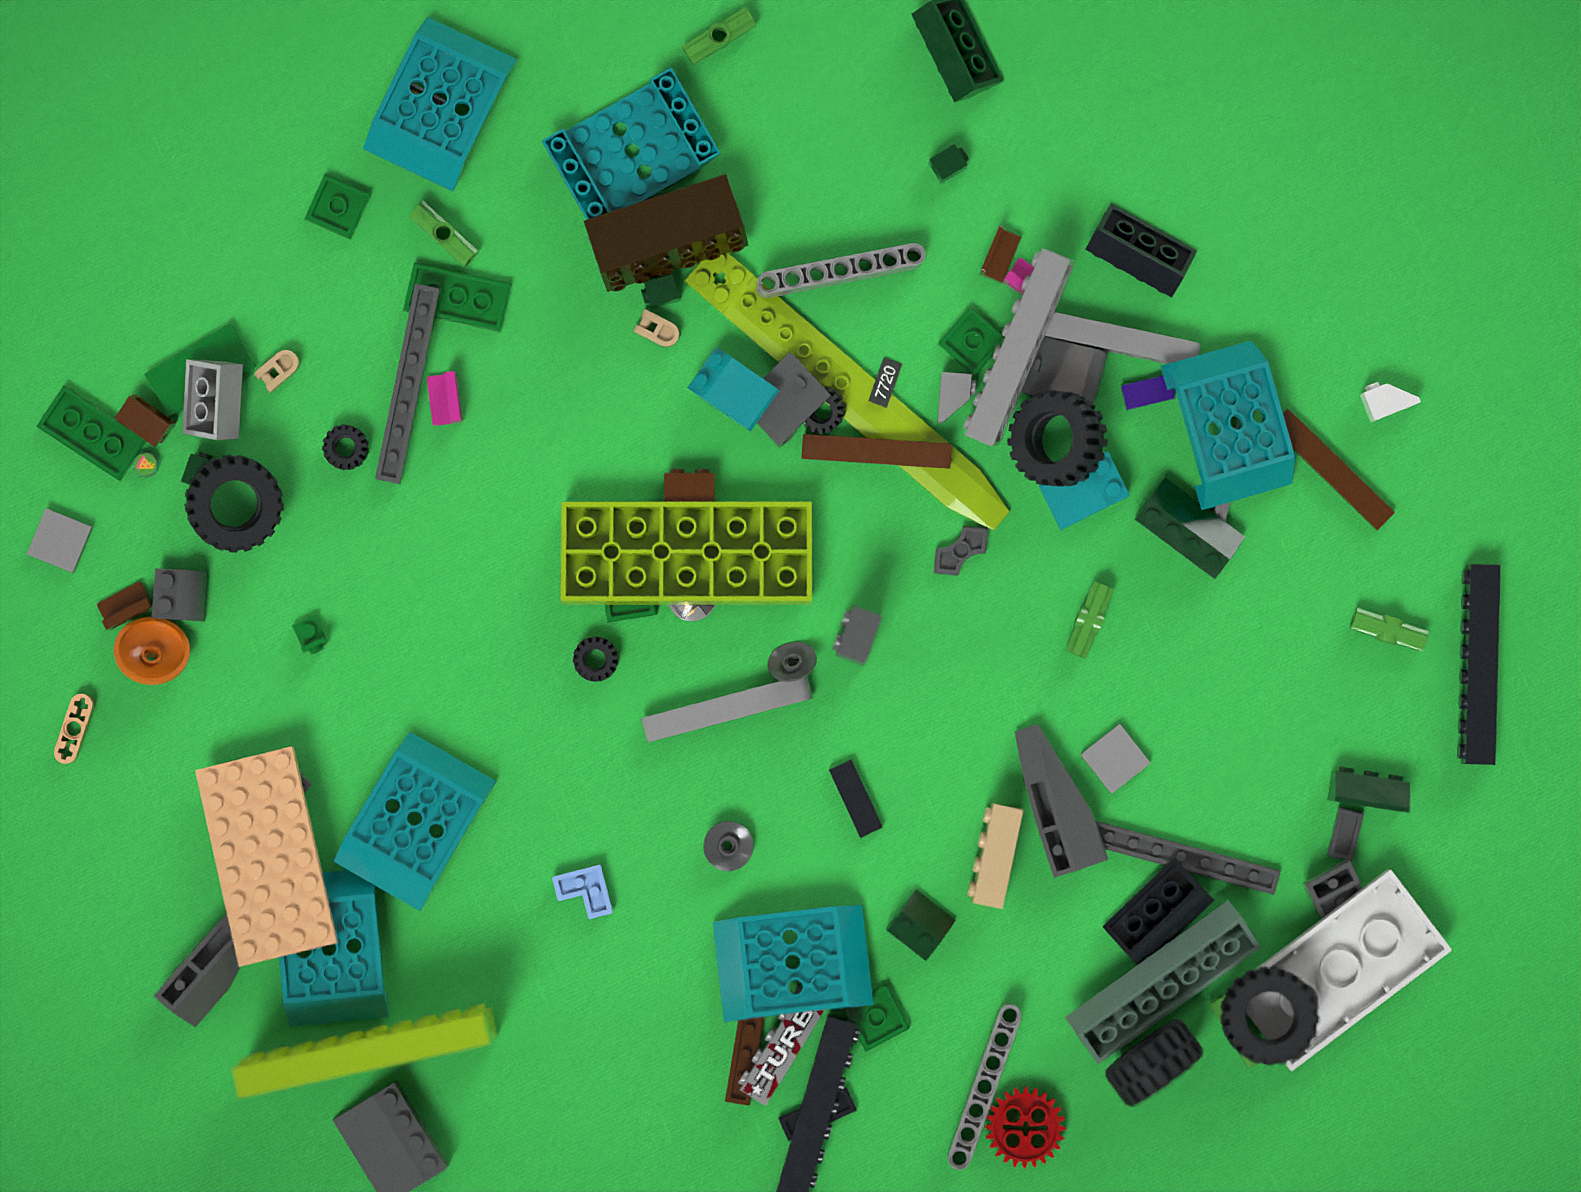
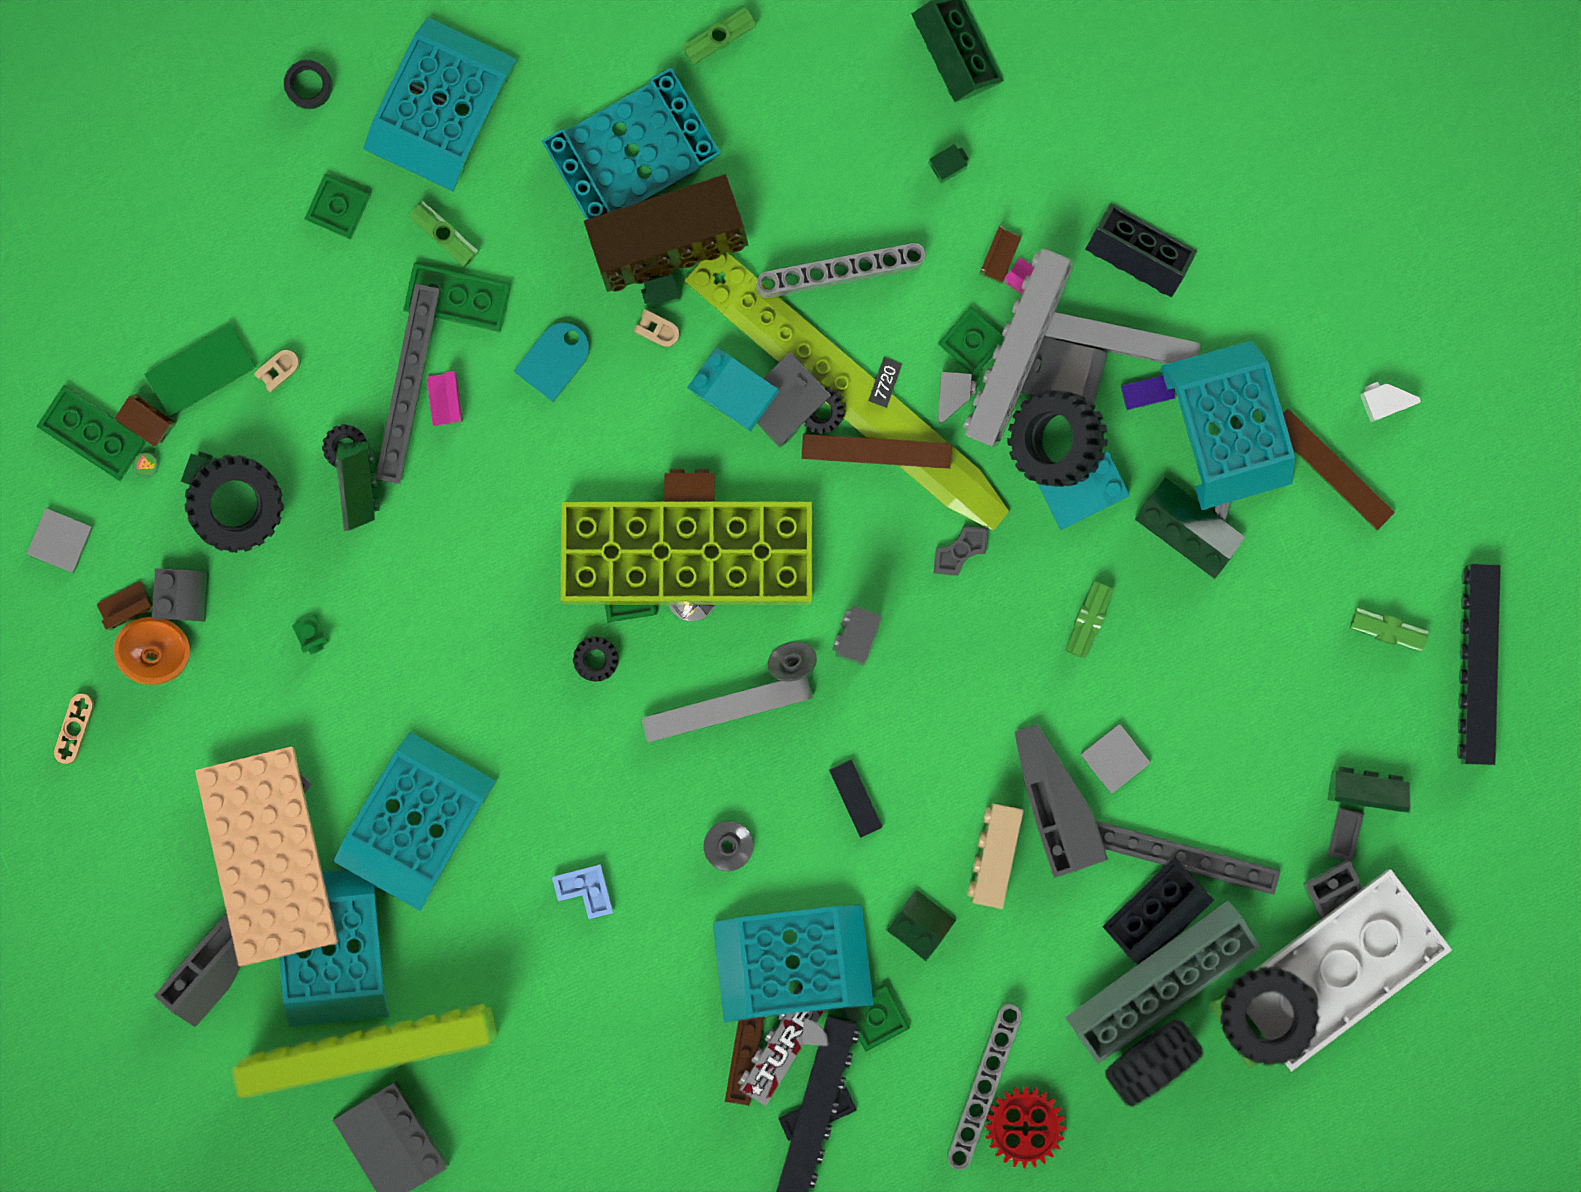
(212, 399): light grey slope -> none
(301, 66): none -> black tyre
(356, 484): none -> dark green slope
(552, 361): none -> teal tile
(814, 1034): none -> light grey tile

